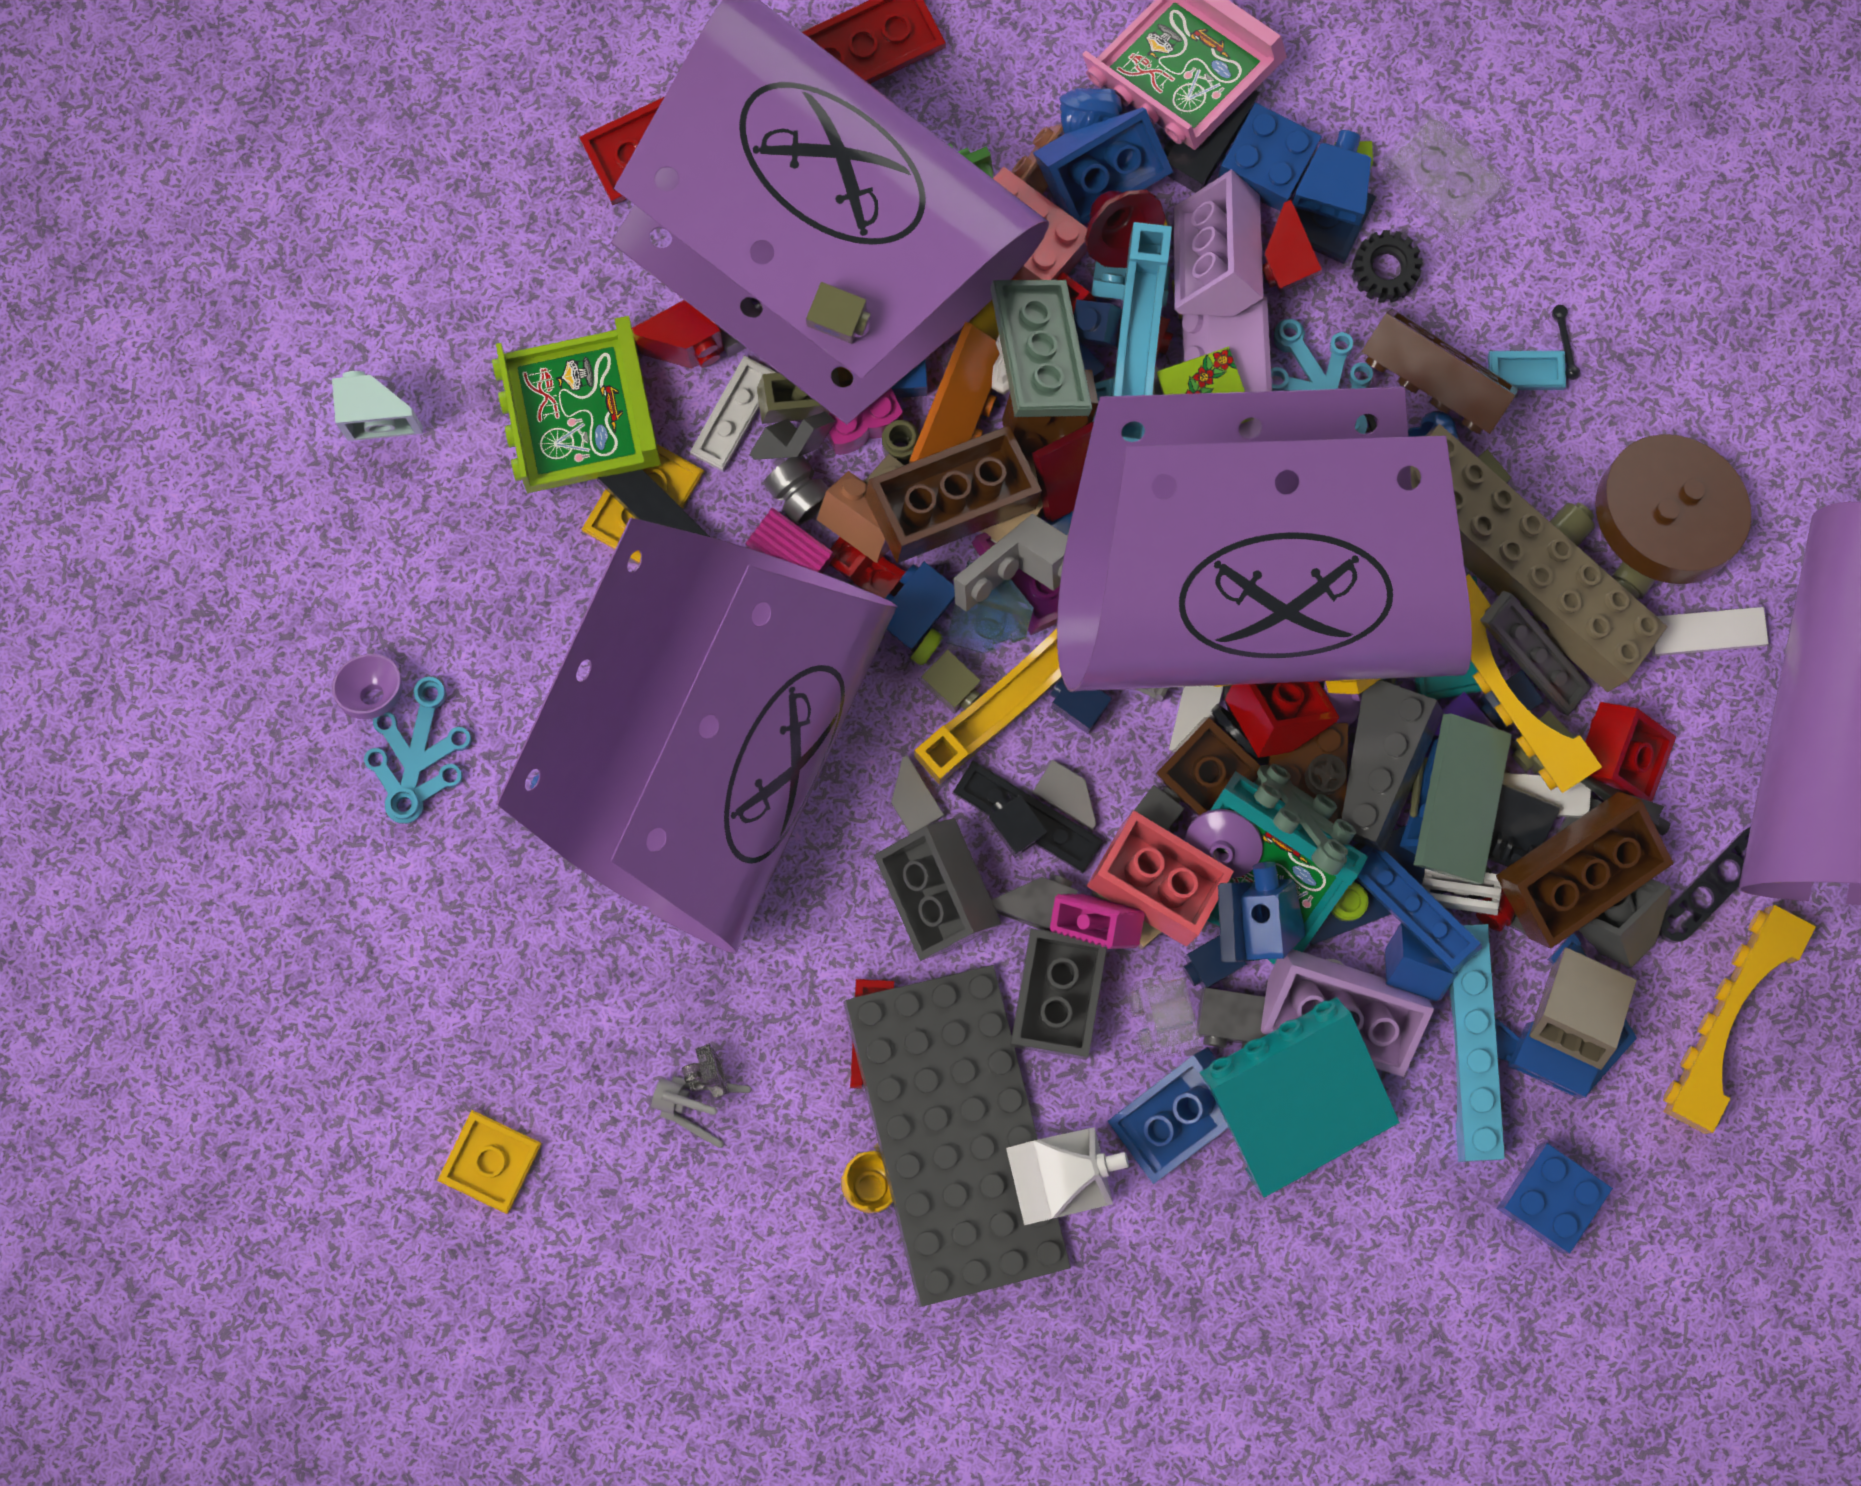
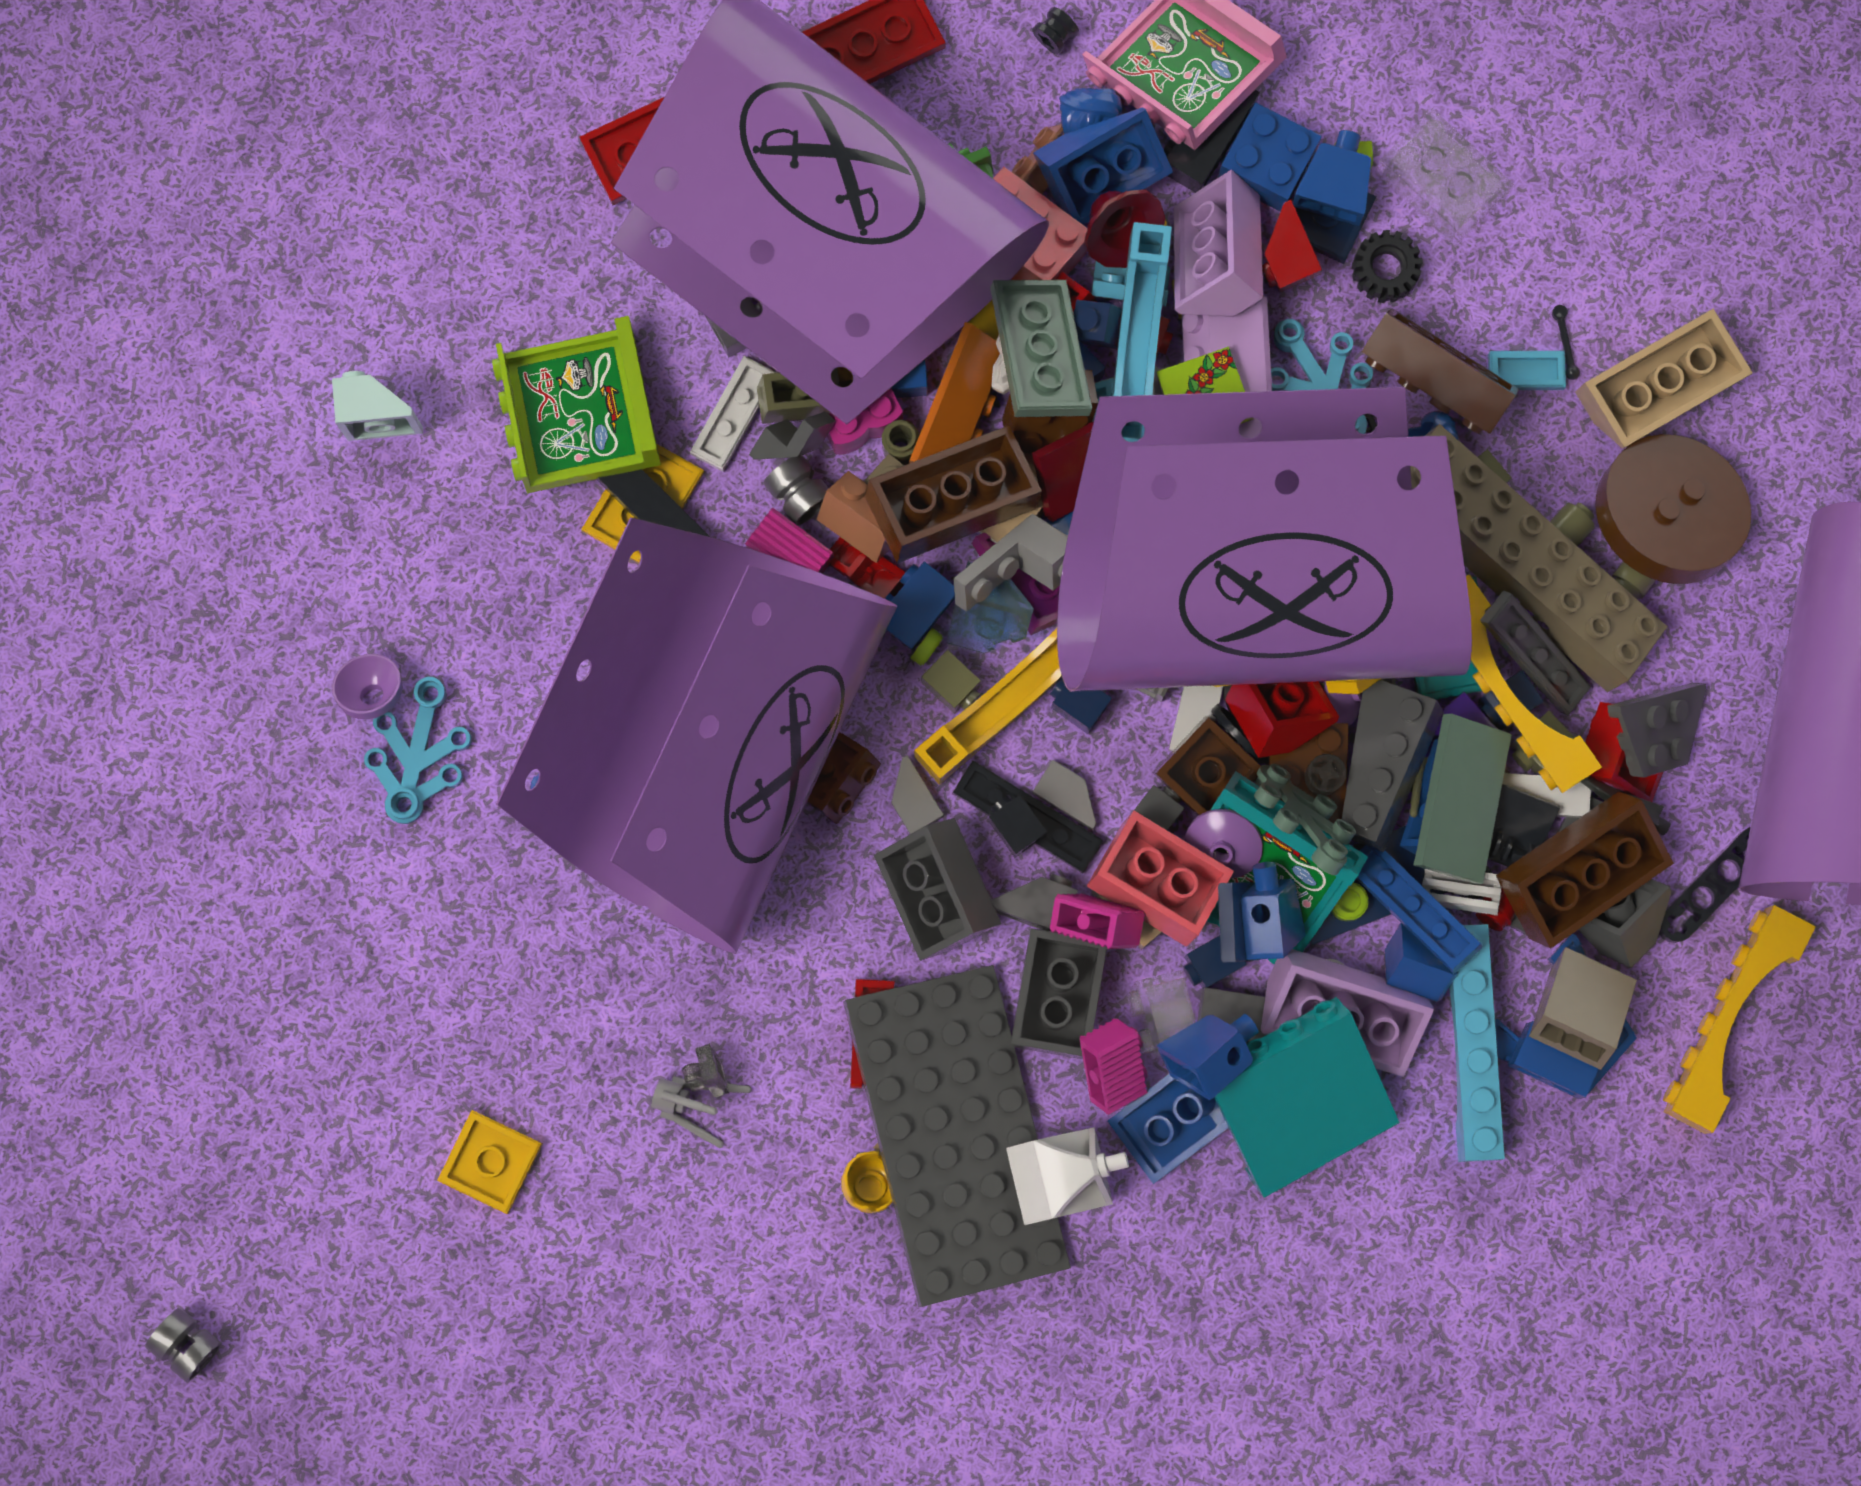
(171, 1338): none -> flat silver wheel
(680, 337): red slope -> none
(838, 313): olive brick -> none
(843, 778): none -> reddish brown bracket
(1055, 30): none -> black wheel
(1113, 1065): none -> dark pink brick
(1209, 1053): none -> blue torso
(1554, 1198): blue brick -> none
(1659, 728): none -> dark grey wing
(1664, 380): none -> tan slope
(1712, 631): white tile -> none

